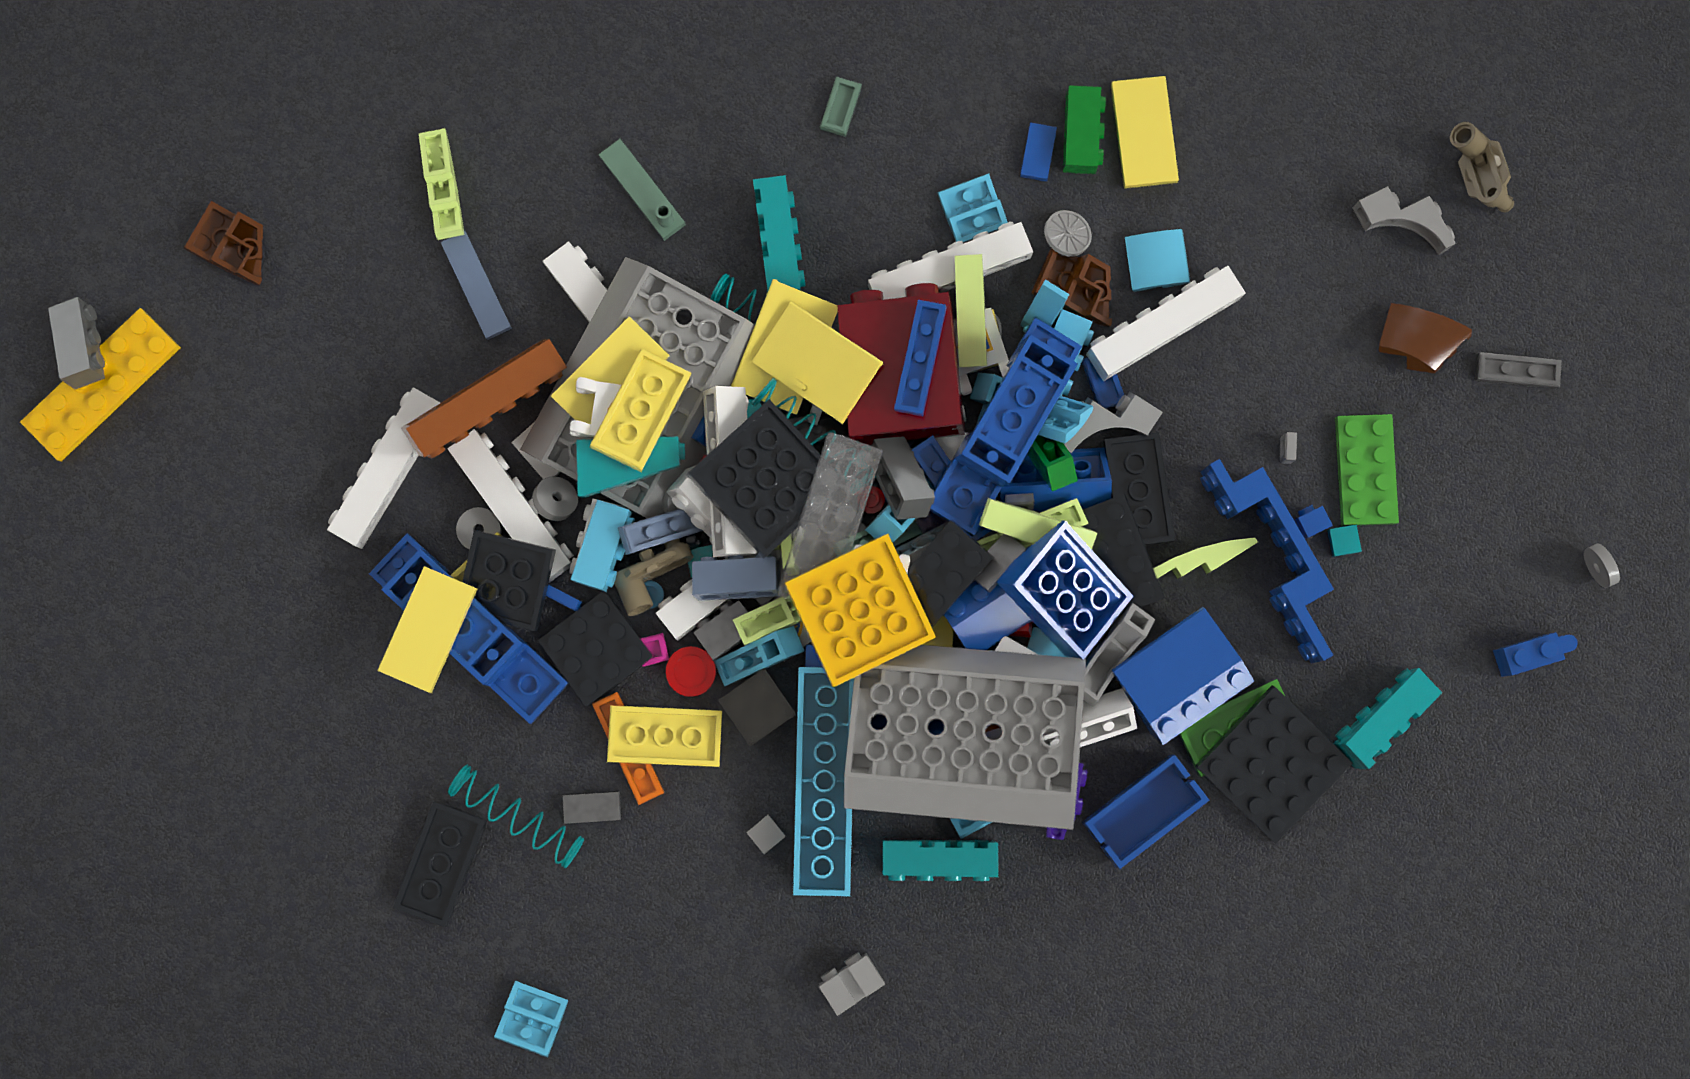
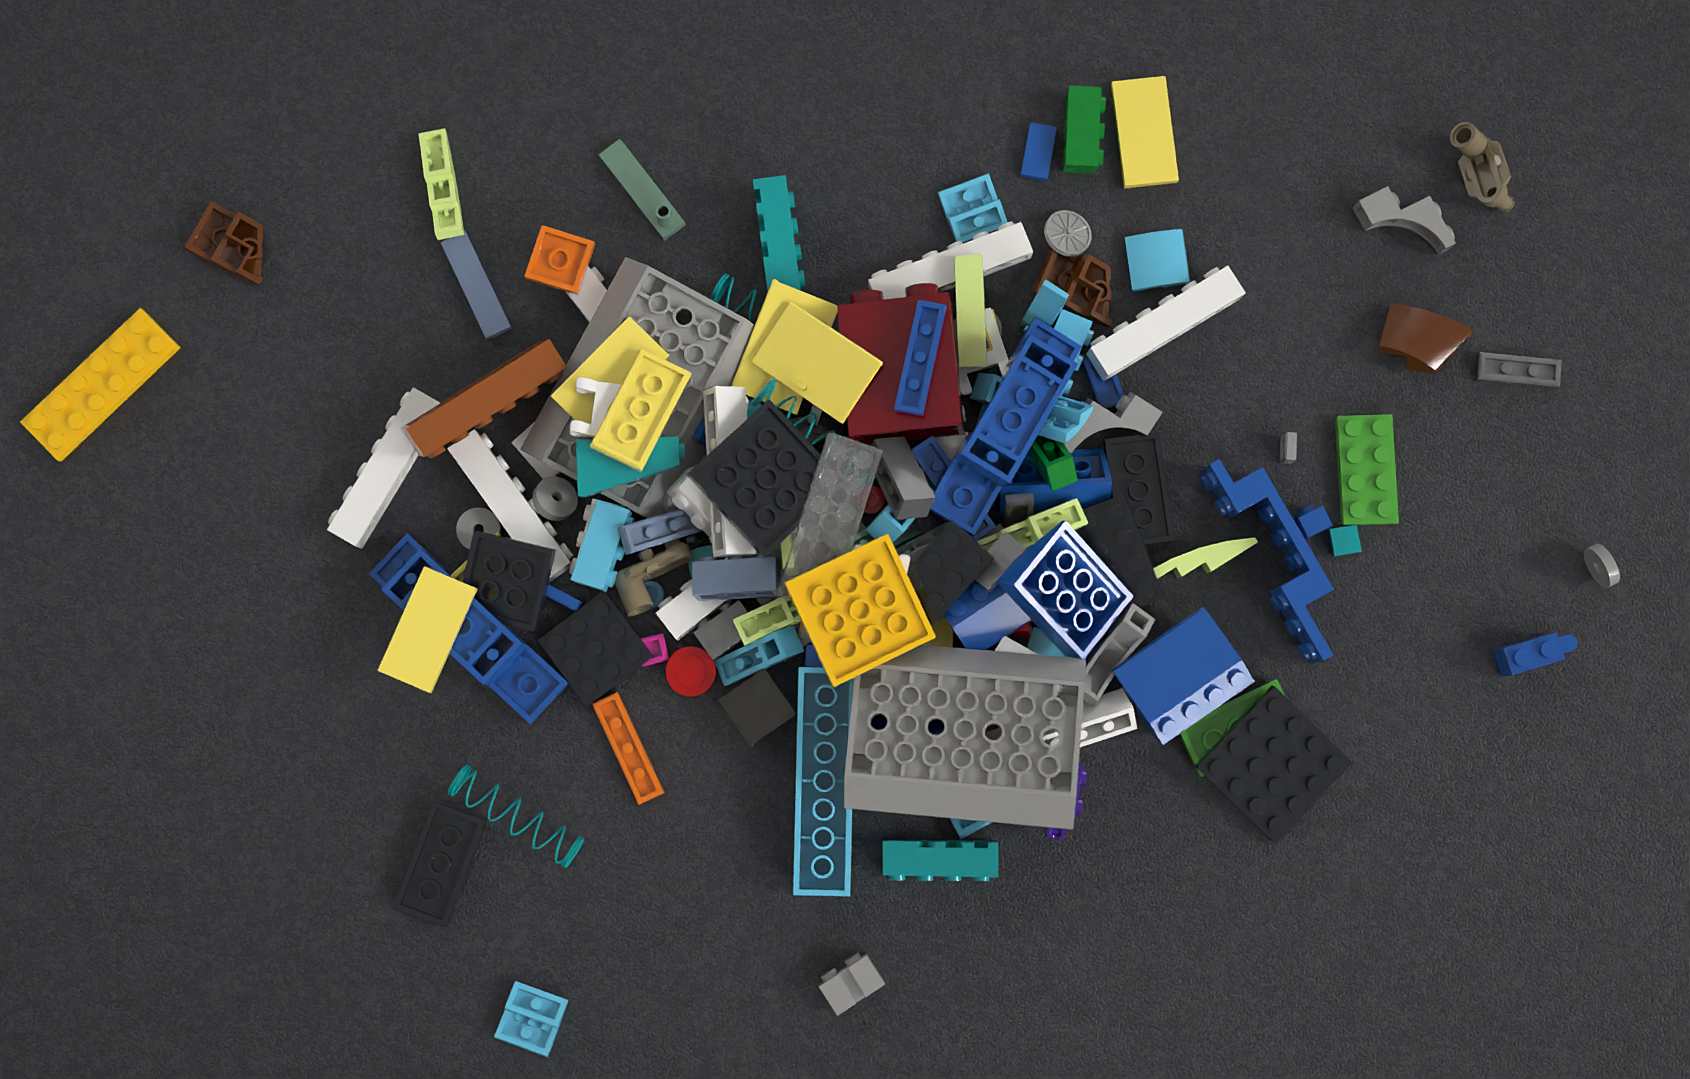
(76, 343): brick -> none
(559, 260): none -> orange plate
(591, 807): flat silver tile -> none
(664, 736): light yellow tile -> none
(766, 834): light grey tile -> none
(840, 106): sand green tile -> none
(1024, 523): yellowish green slope -> none
(1145, 811): blue piece -> none
(1386, 718): teal wedge -> none

